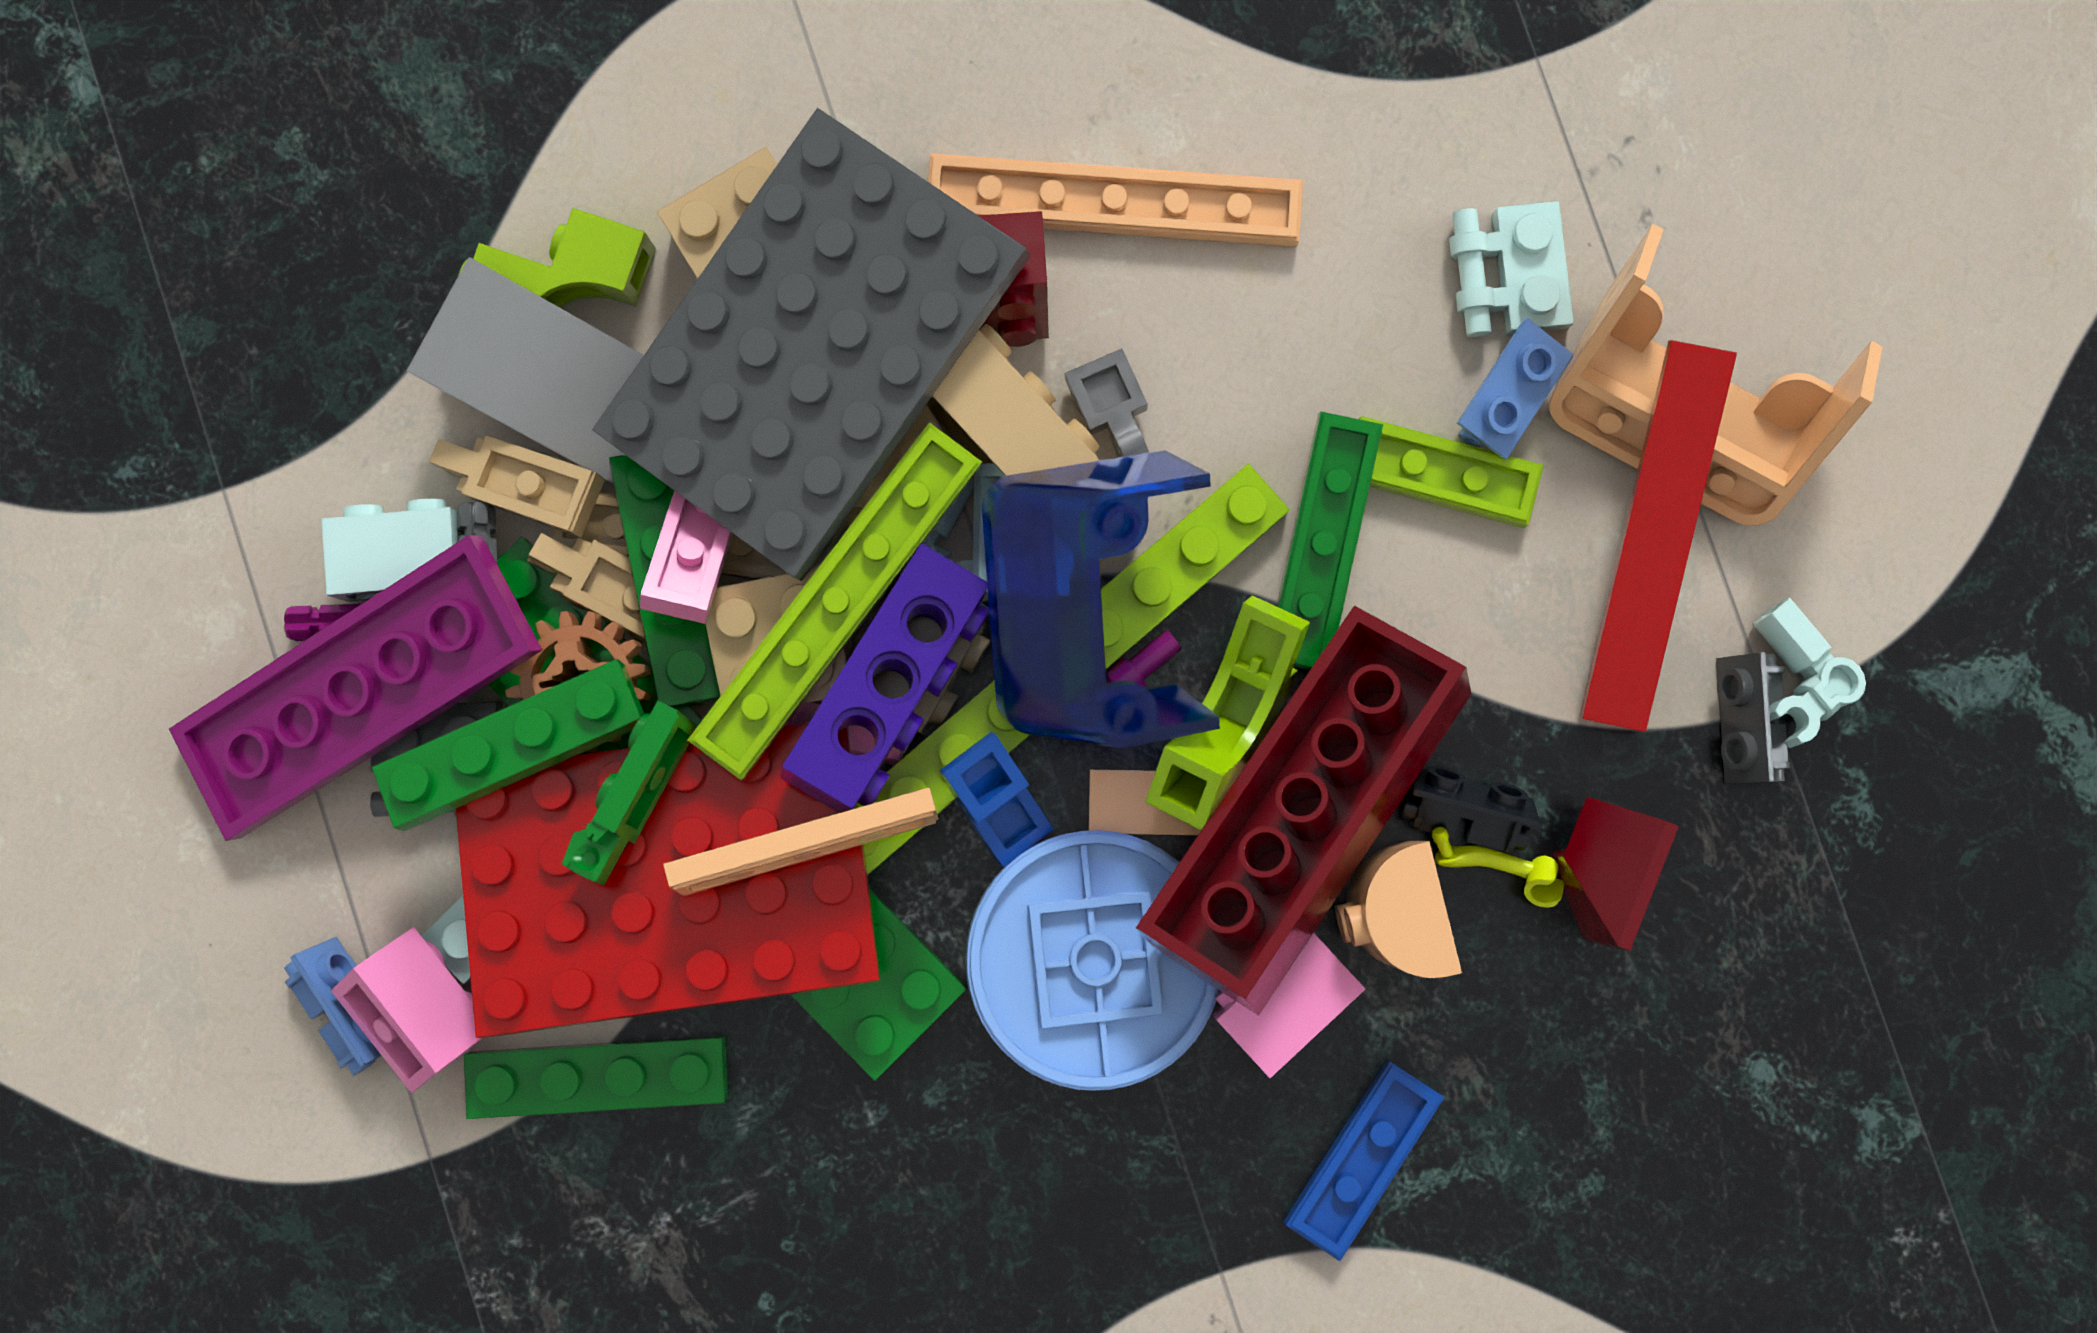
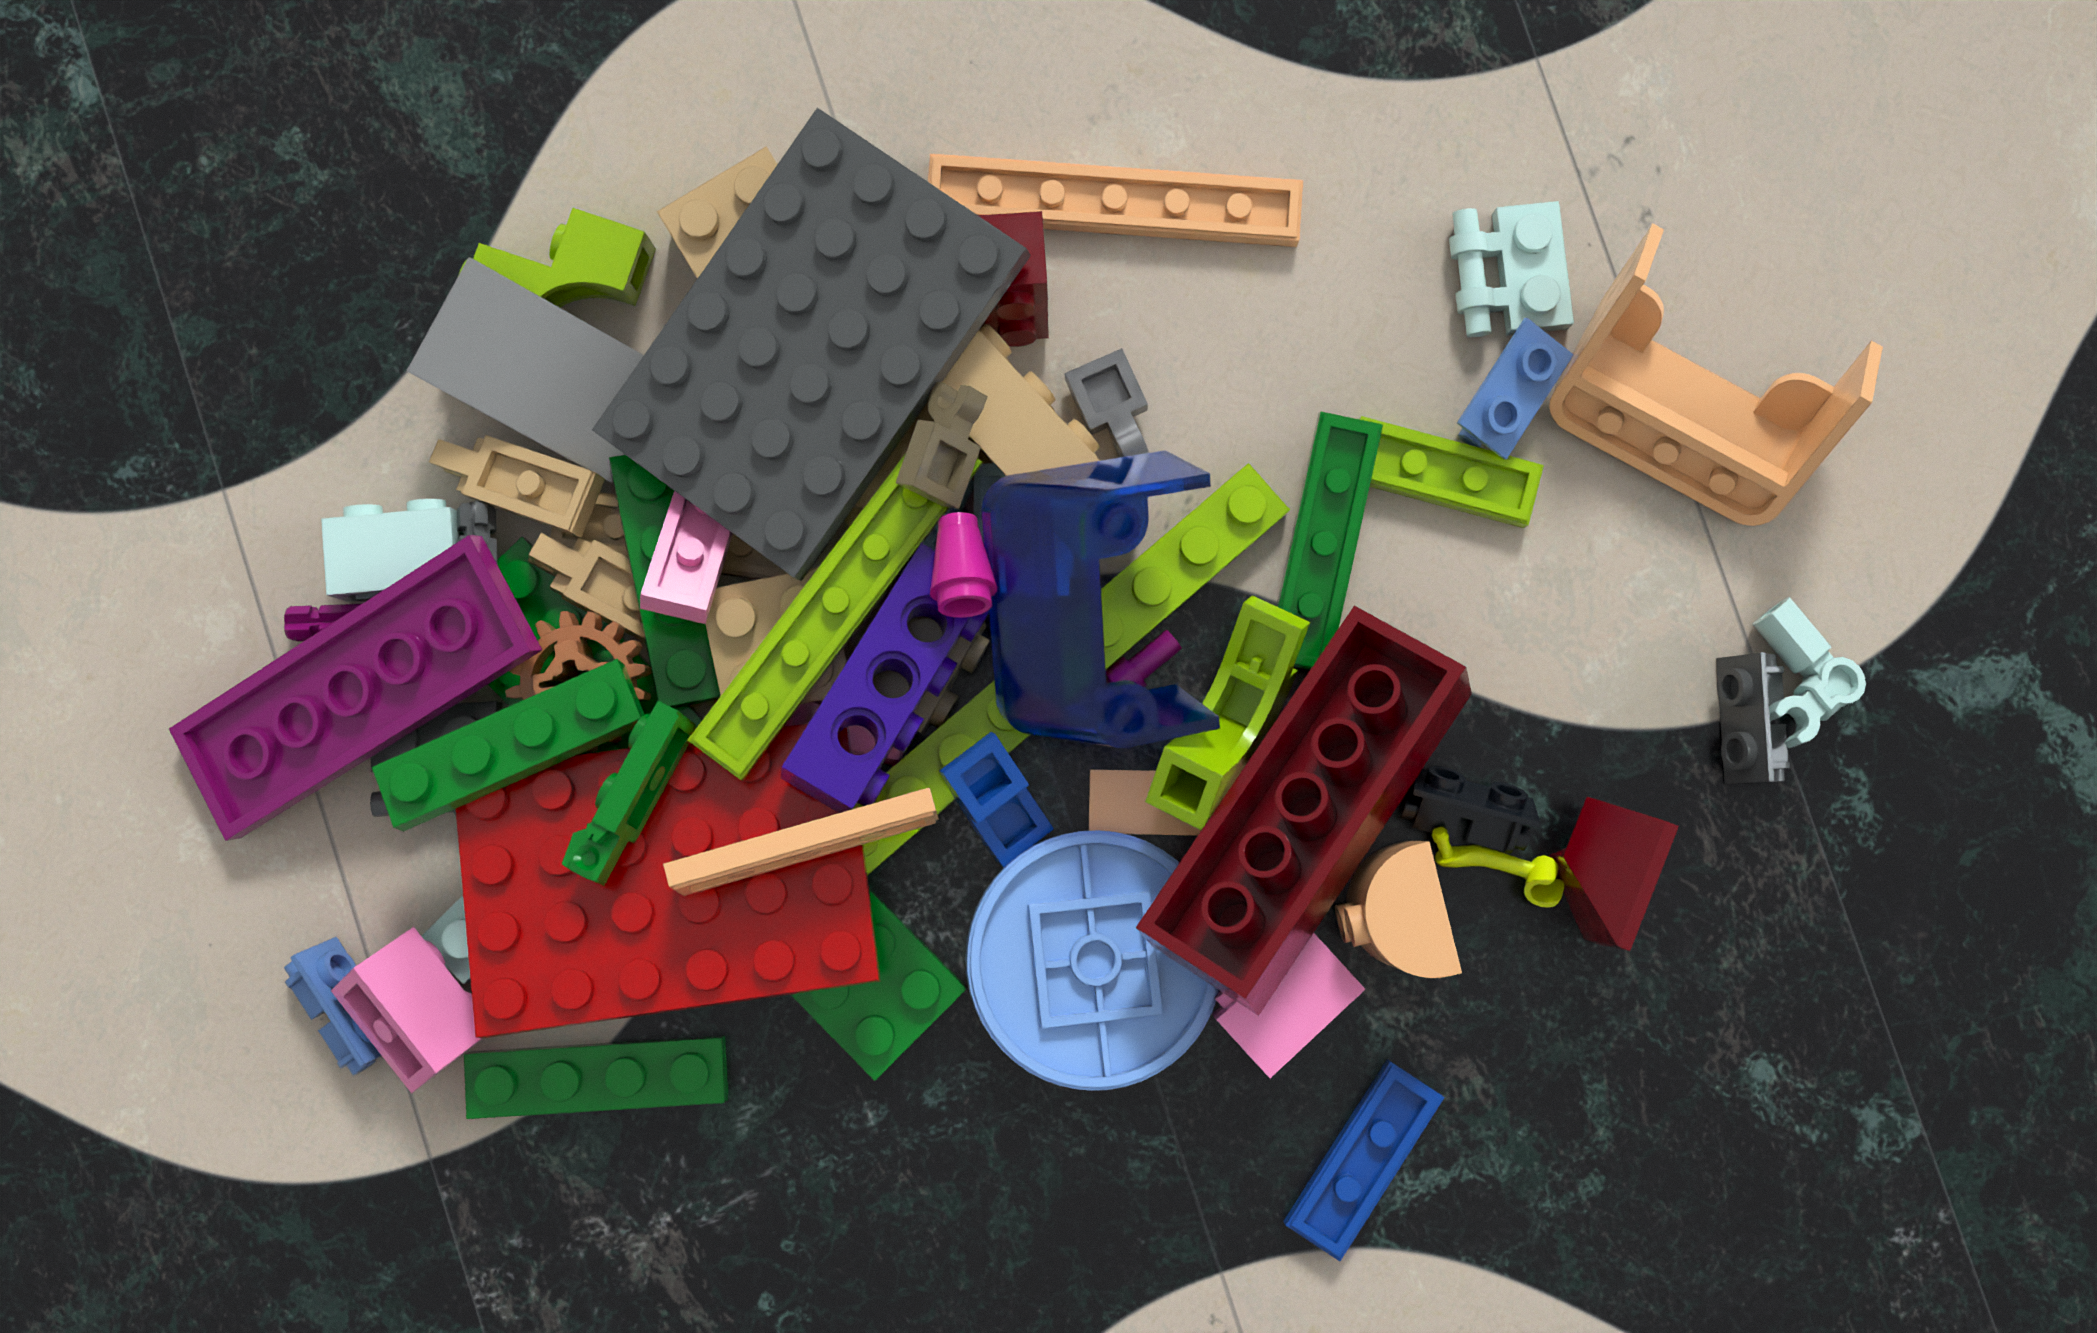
(939, 452): none -> dark tan plate
(961, 568): none -> dark pink cone
(1657, 534): red tile -> none

